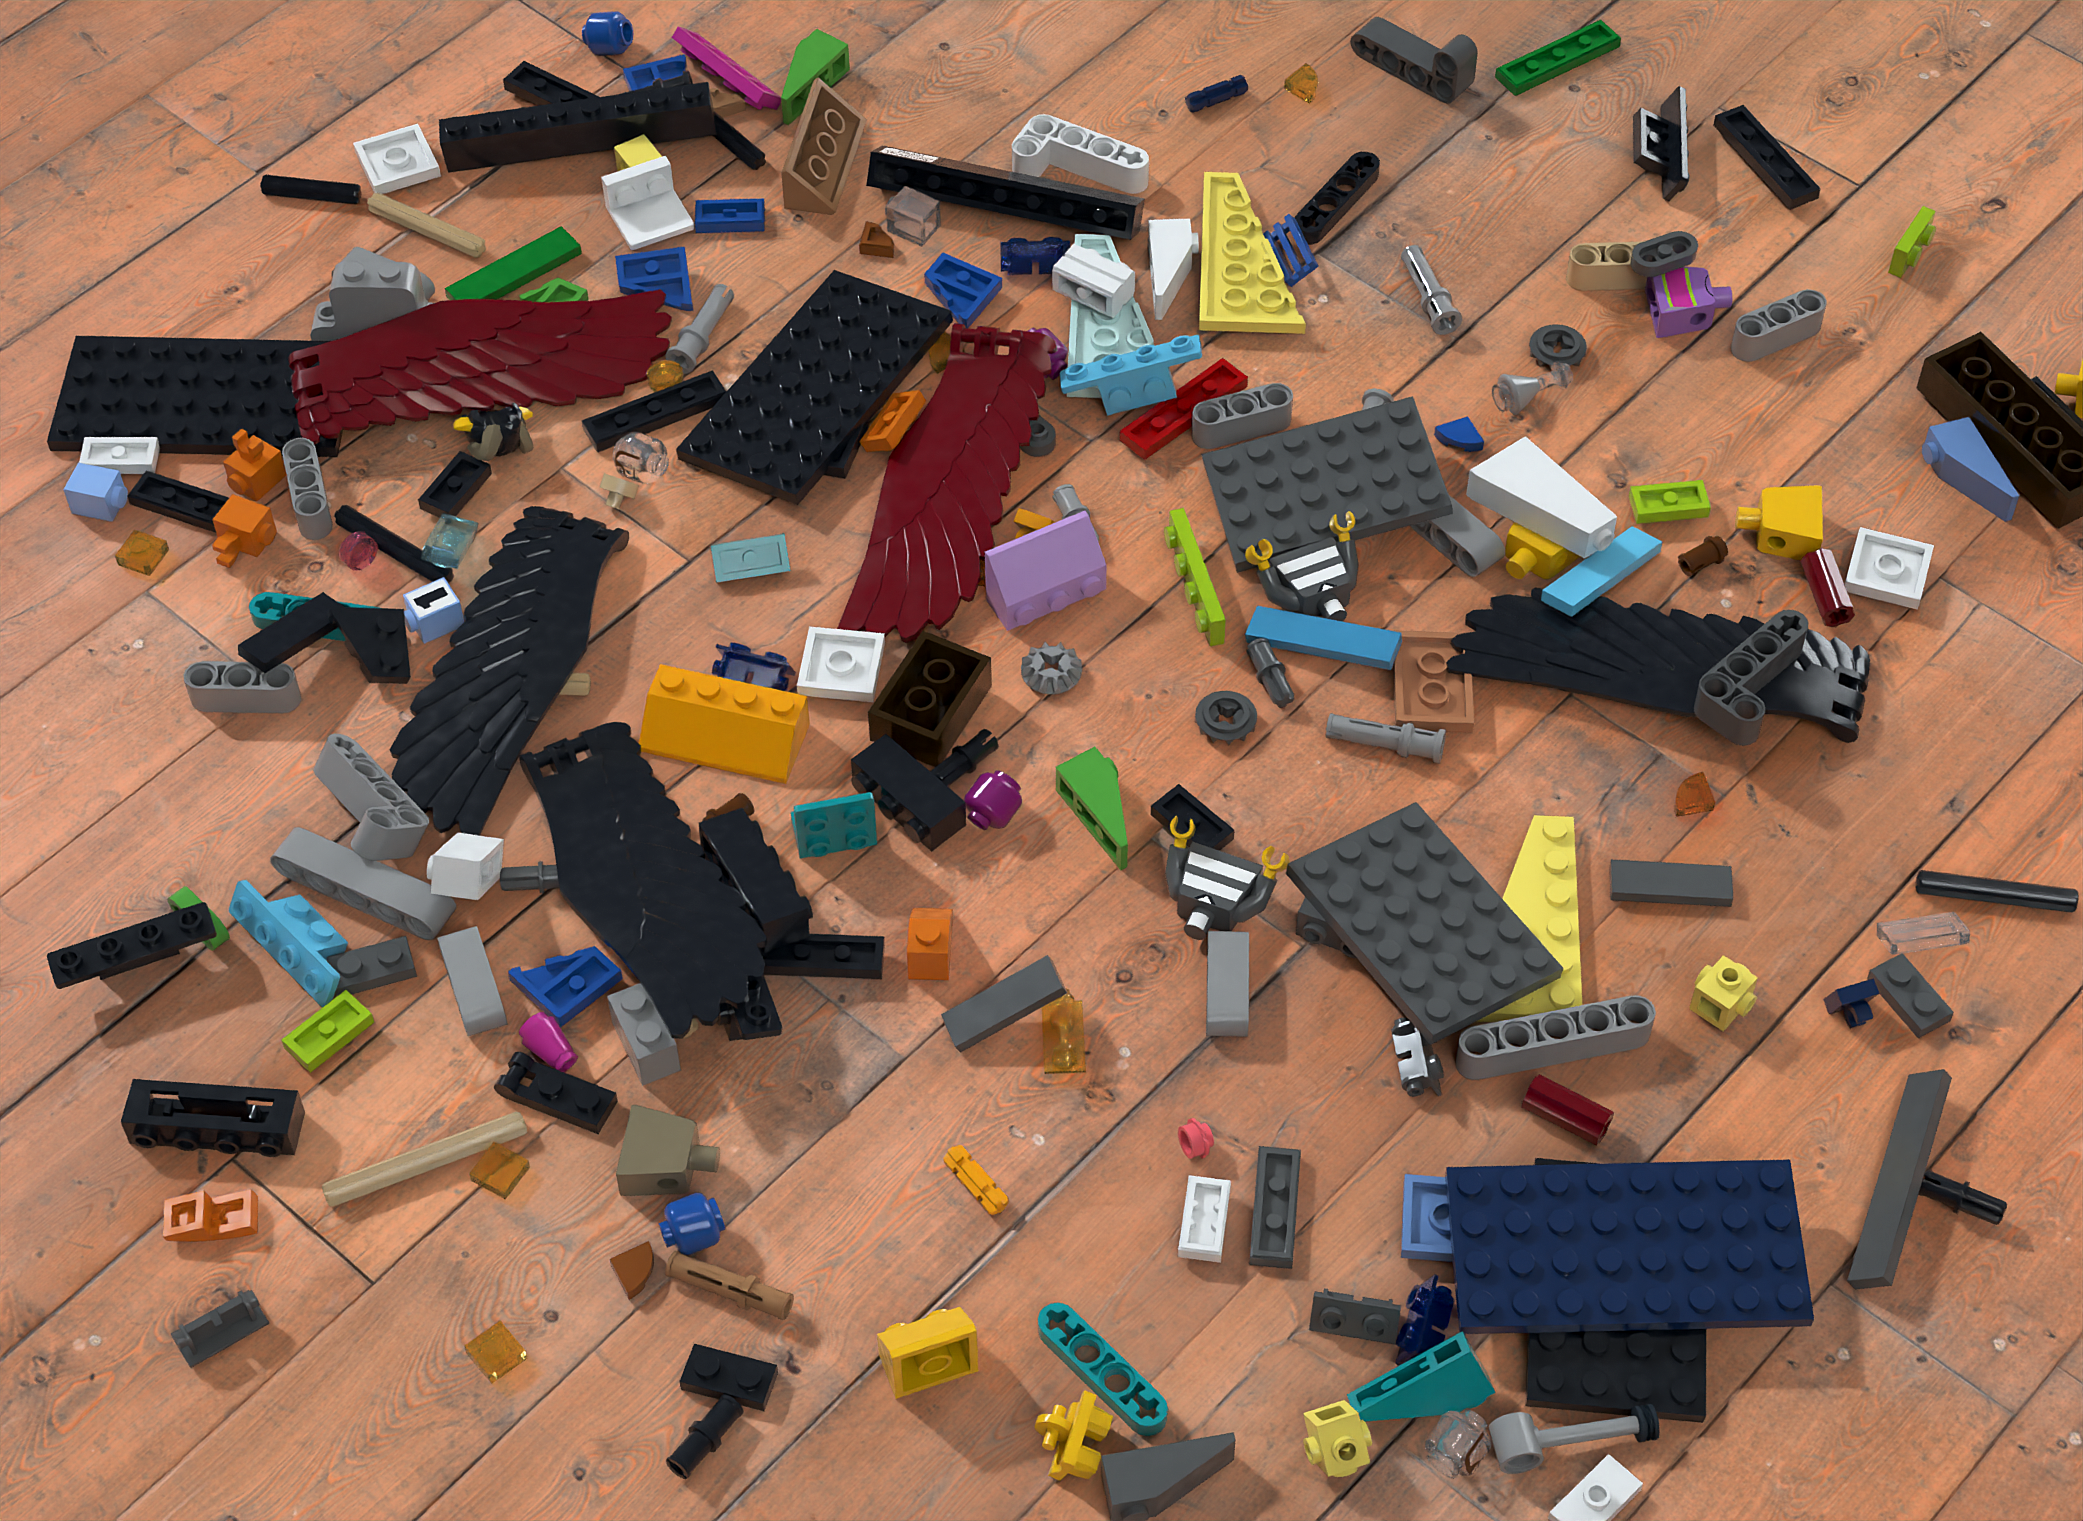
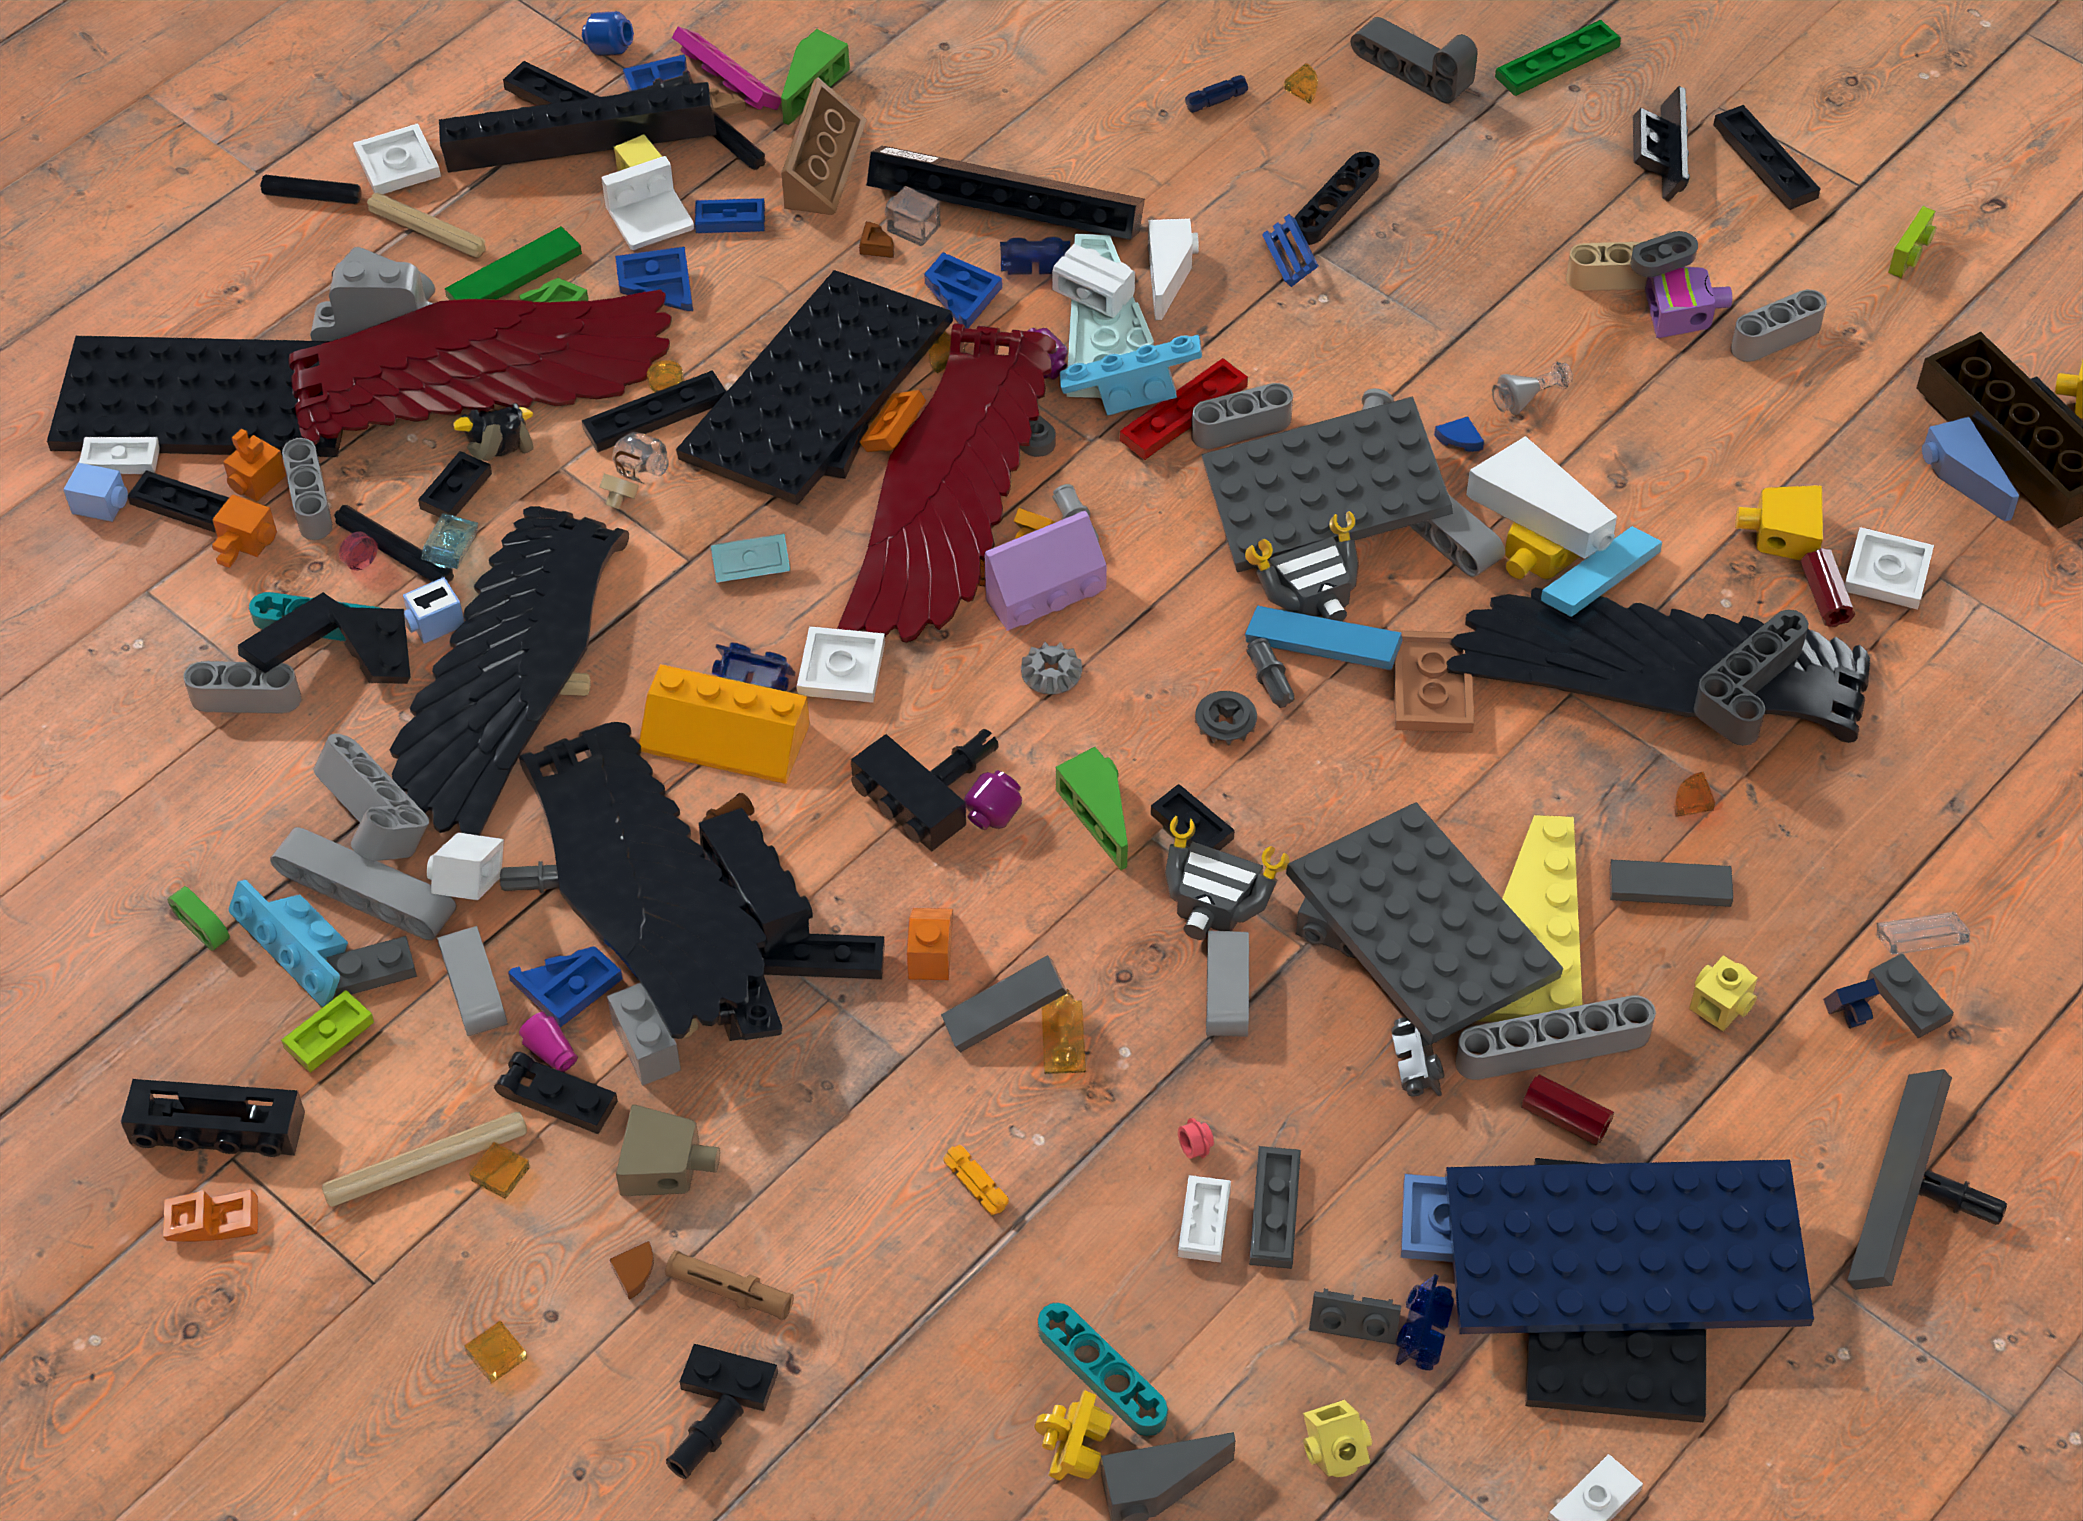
(131, 946): black bracket -> none
(141, 552): clear yellow plate -> none
(220, 1328): dark grey hinge -> none
(692, 1224): blue head -> none
(694, 337): light grey pin -> none
(834, 825): teal bracket -> none
(928, 1351): yellow slope -> none
(931, 697): dark brown brick -> none
(1079, 151): white beam -> none
(1198, 585): lime plate -> none
(1239, 271): light yellow wing -> none
(1403, 739): light grey pin -> none
(1427, 1385): teal slope -> none
(1435, 299): light grey pin -> none
(1458, 1443): clear head -> none
(1520, 1443): light grey piece -> none
(1547, 337): dark grey gear -> none
(1669, 501): lime plate -> none
(1710, 551): reddish brown pin -> none
(1996, 891): black axle -> none

